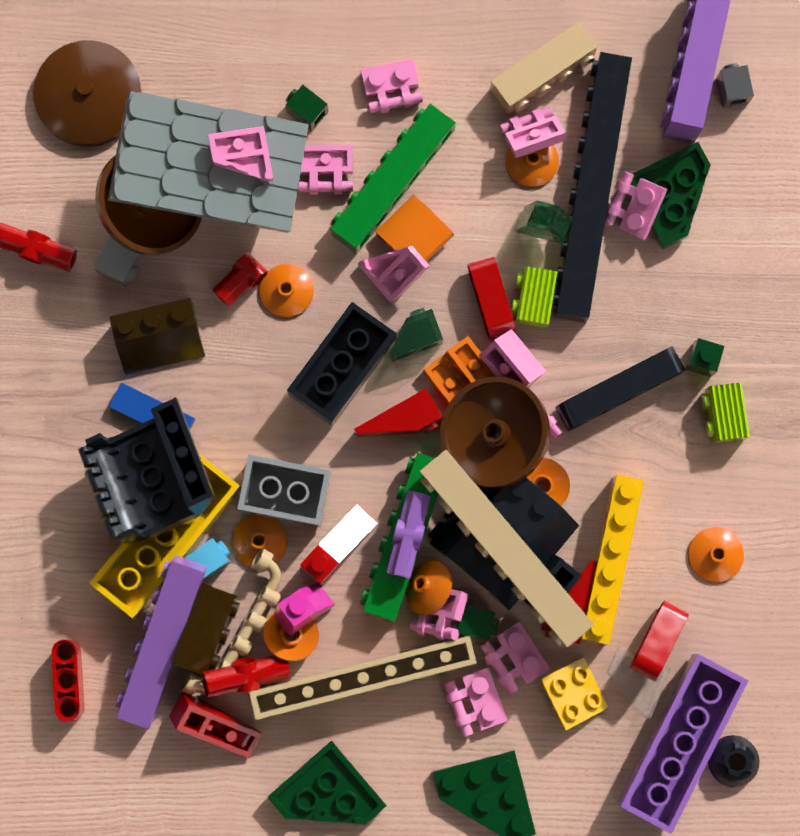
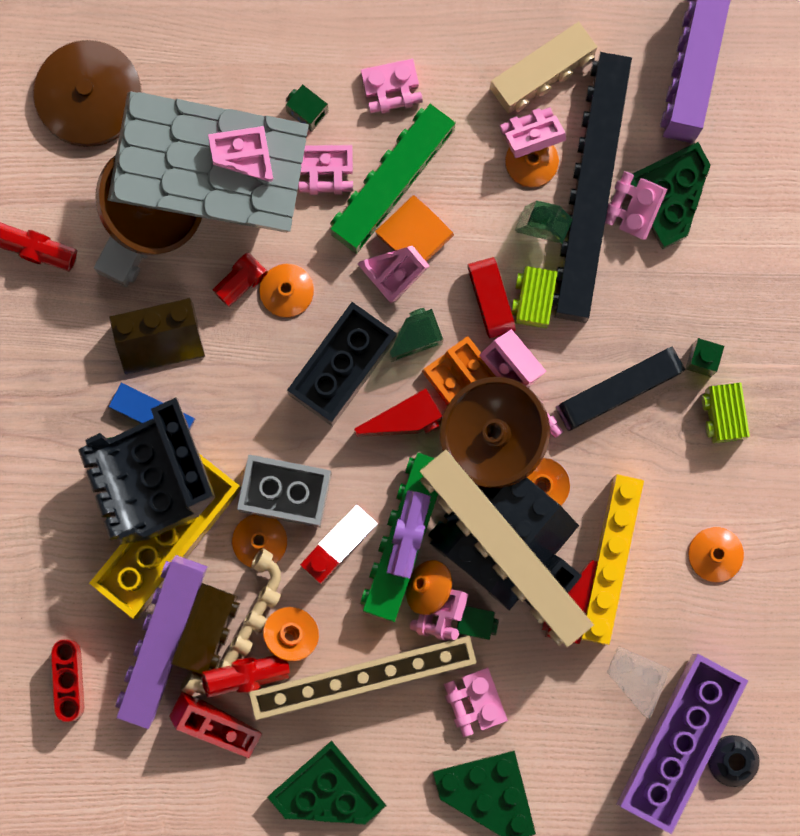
(211, 555): medium azure brick -> none
(302, 608): dark pink slope -> none
(522, 653): bright pink plate -> none
(573, 693): yellow hinge -> none
(659, 641): beam -> none
(734, 85): dark grey brick -> none

